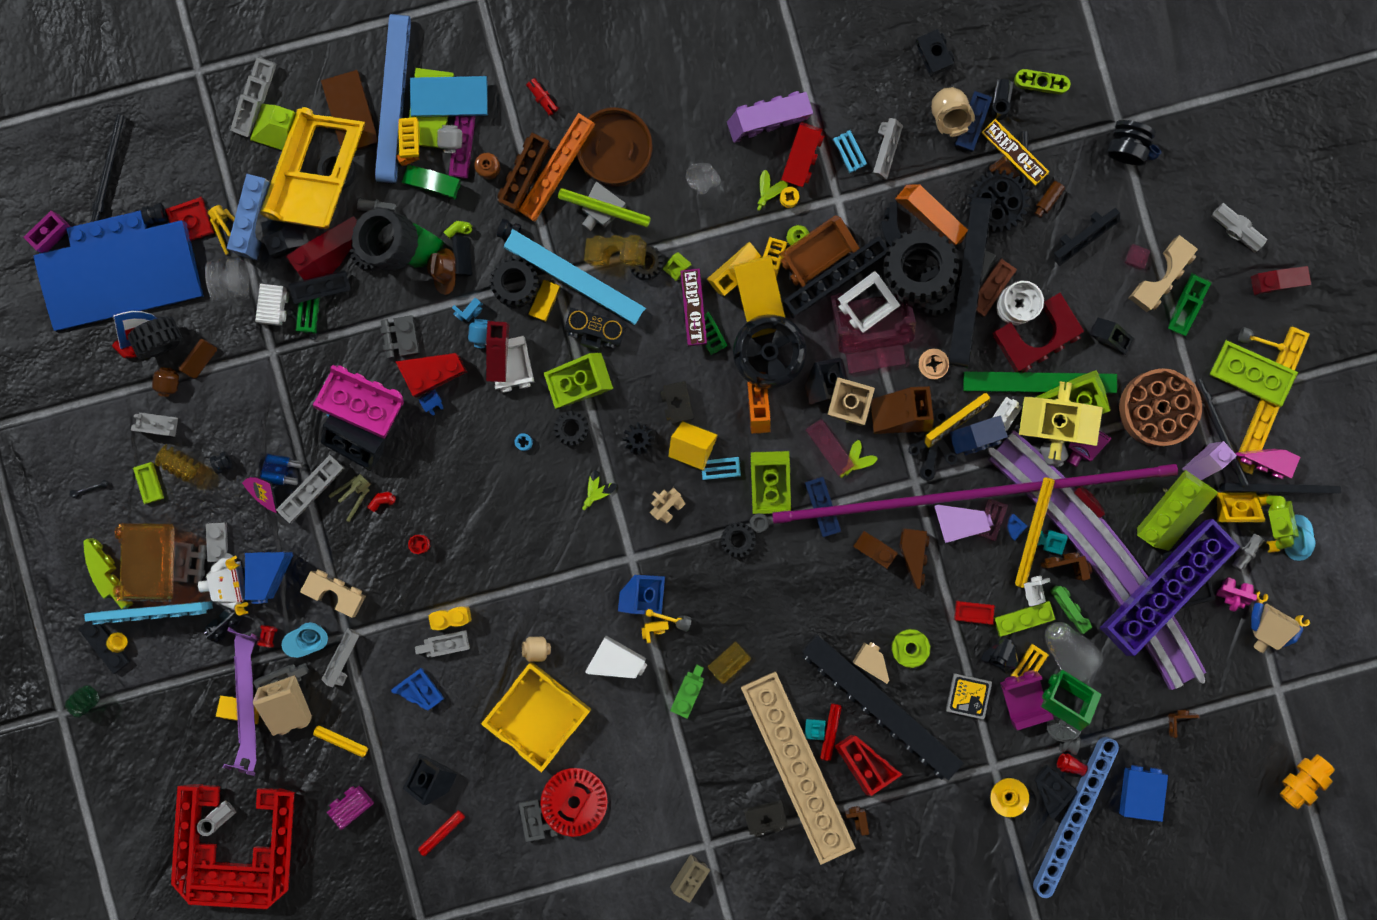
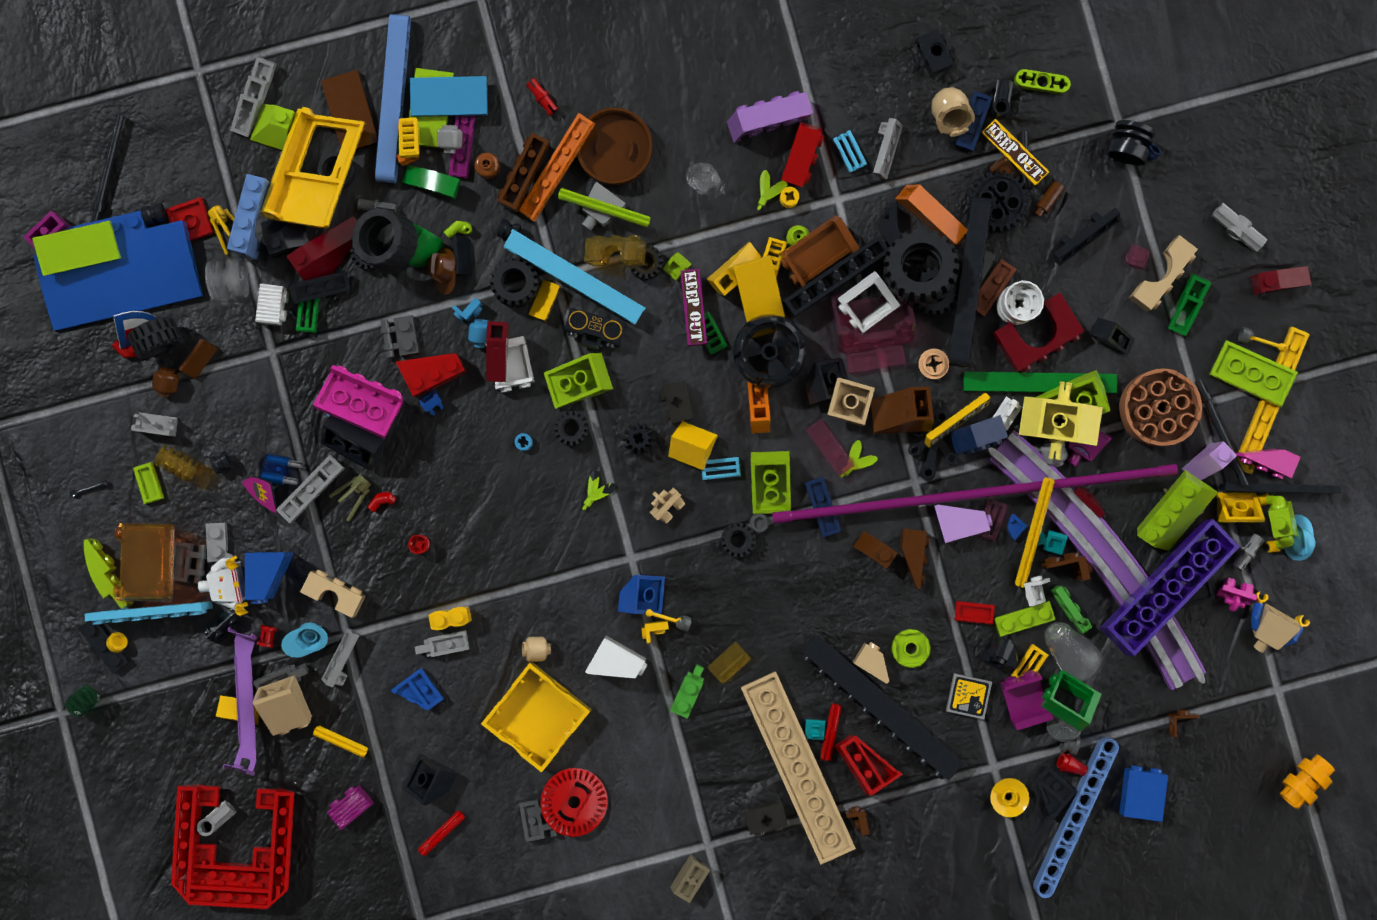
(76, 248): none -> lime tile

